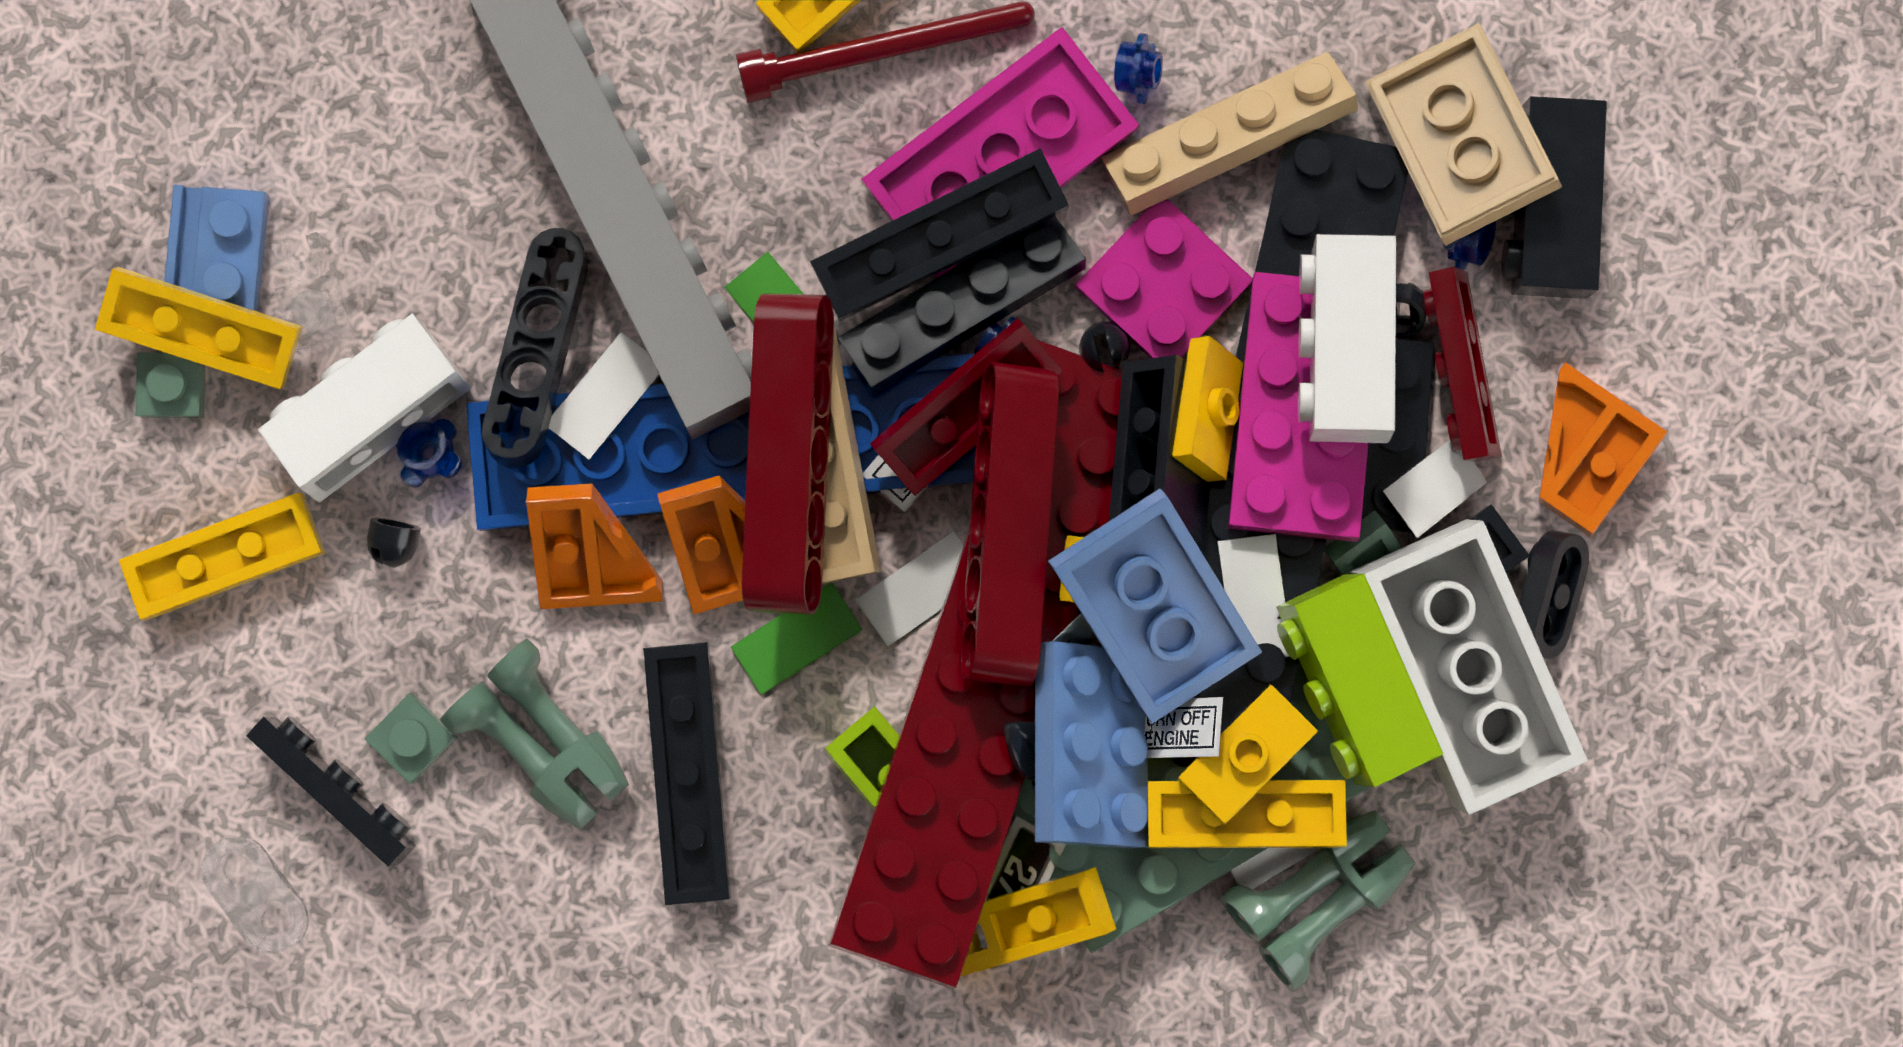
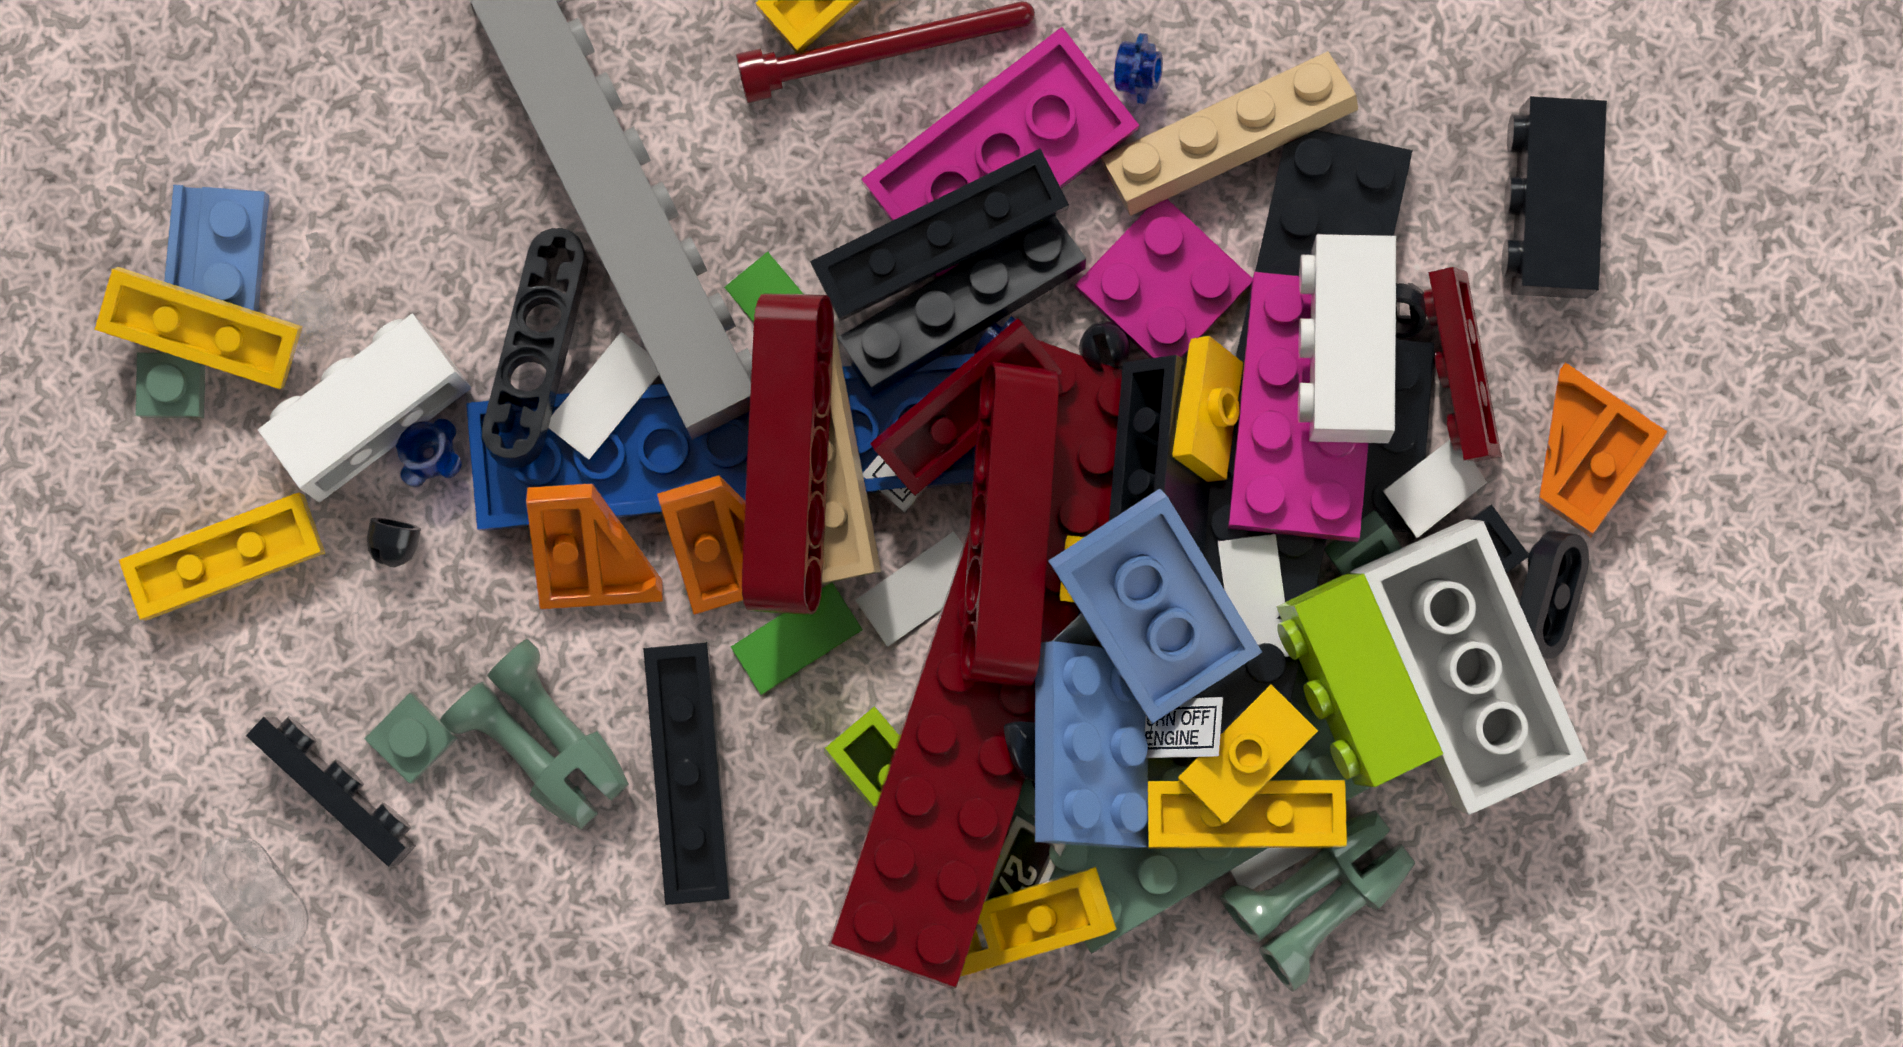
(1463, 134): tan tile -> none
(1473, 247): clear blue plate -> none

